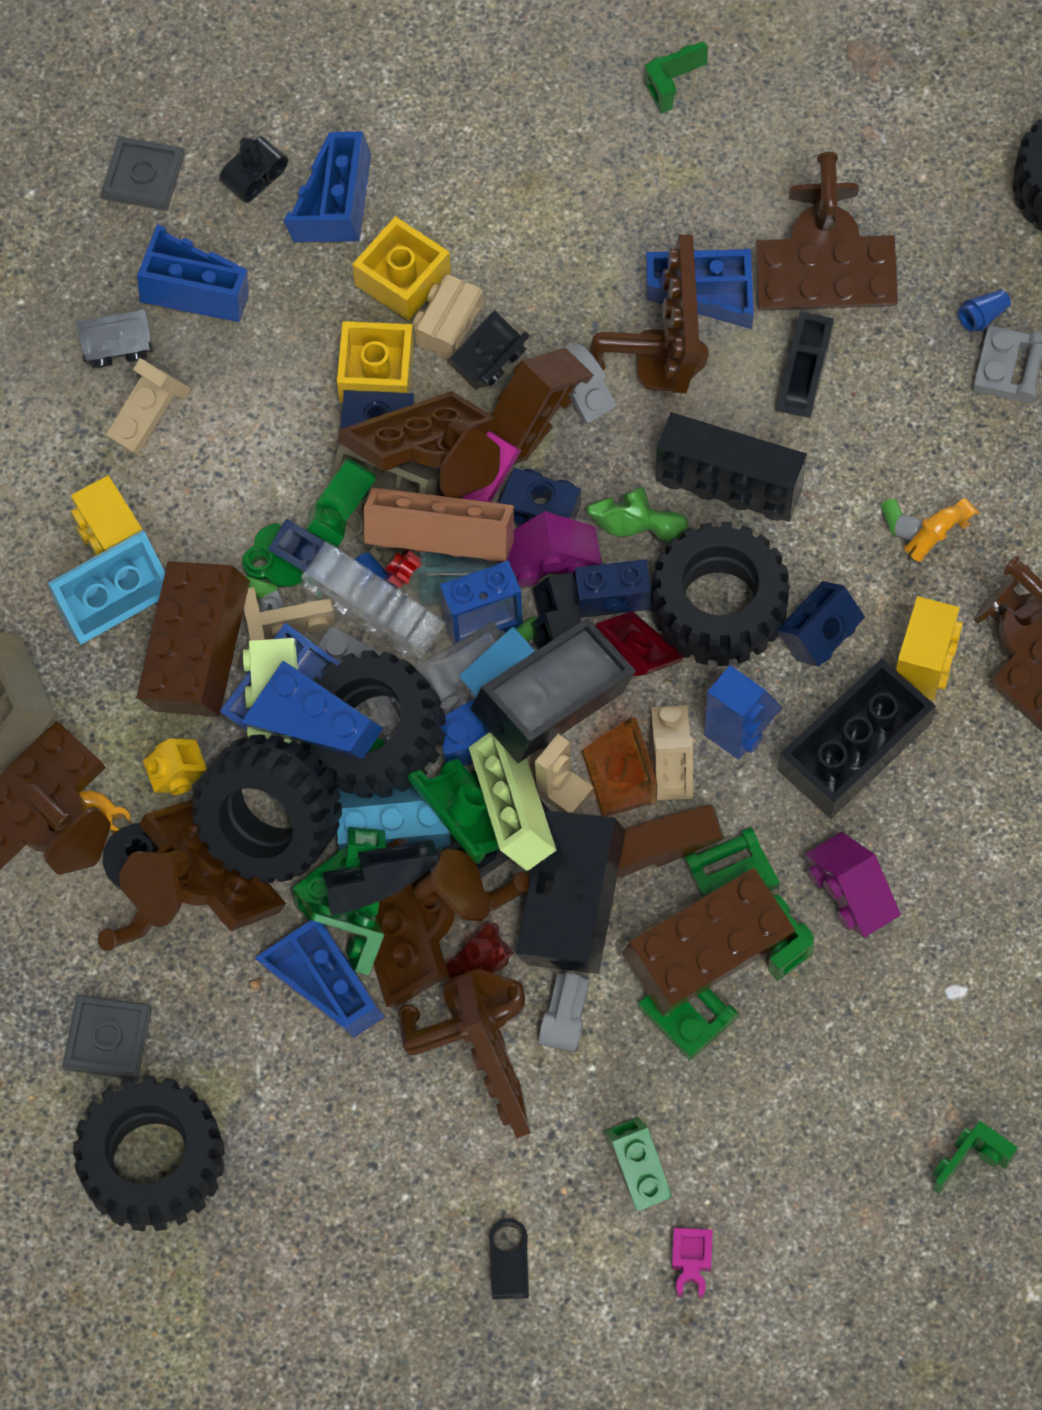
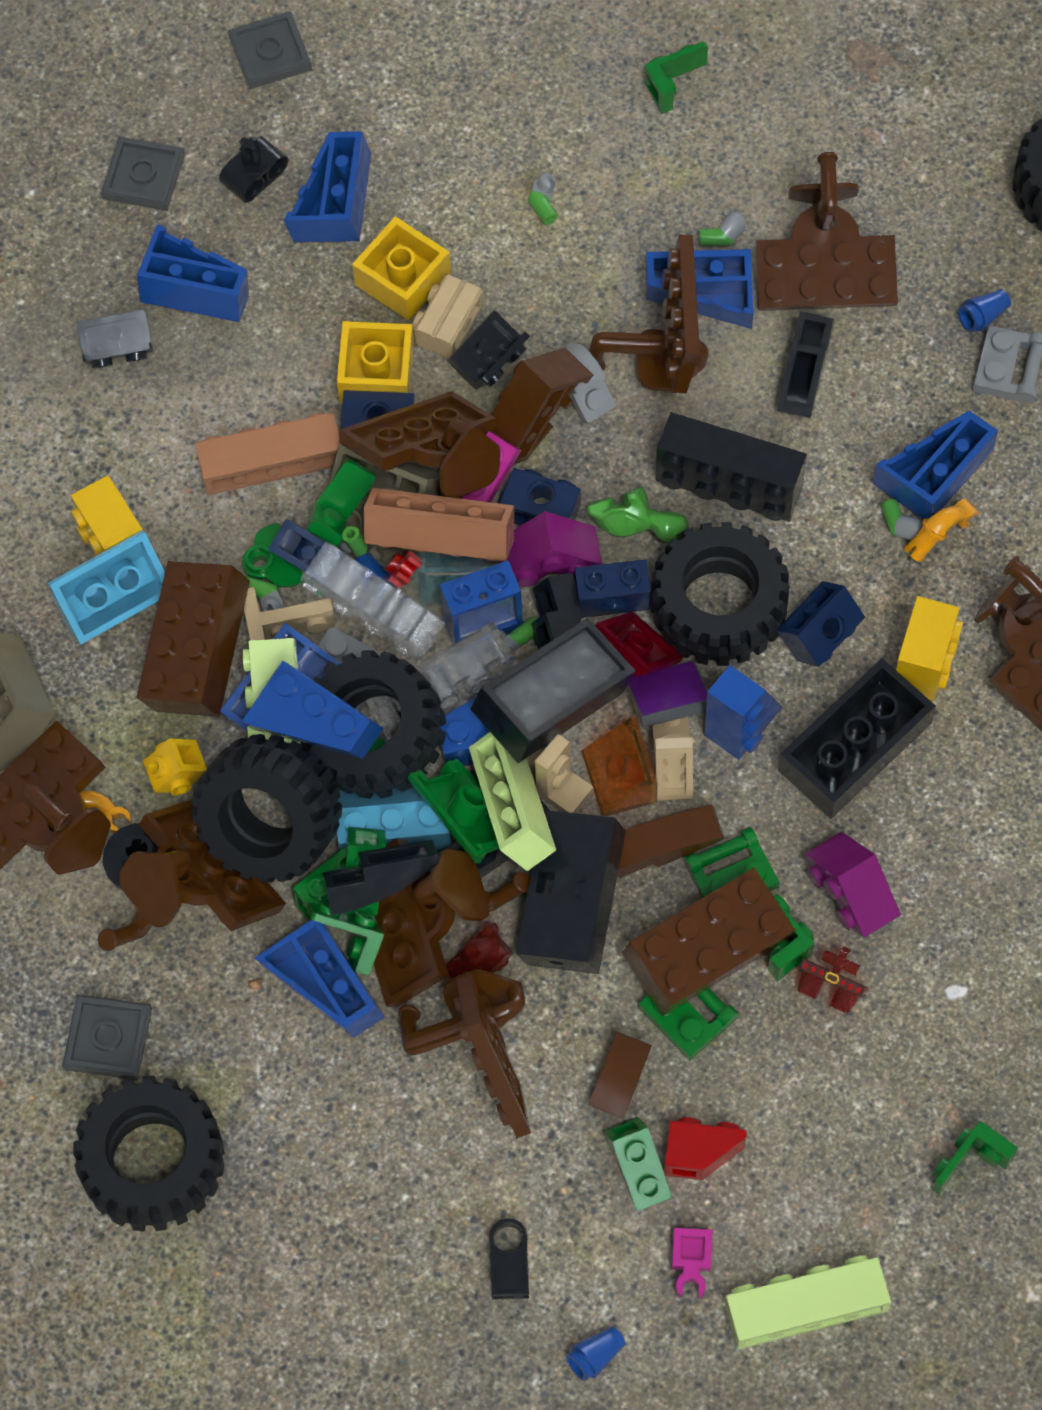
(145, 406): tan bracket -> none
(268, 453): none -> nougat brick
(270, 50): none -> dark grey tile
(353, 541): none -> bright green arm
(497, 659): dark azure slope -> none
(541, 196): none -> arm
(563, 1022): light grey piece -> none
(594, 1353): none -> blue cone
(620, 1075): none -> reddish brown slope
(668, 694): none -> dark purple tile
(700, 1149): none -> red slope
(726, 233): none -> arm
(807, 1302): none -> yellowish green brick
(847, 990): none -> clear red hips
(937, 467): none -> blue wedge

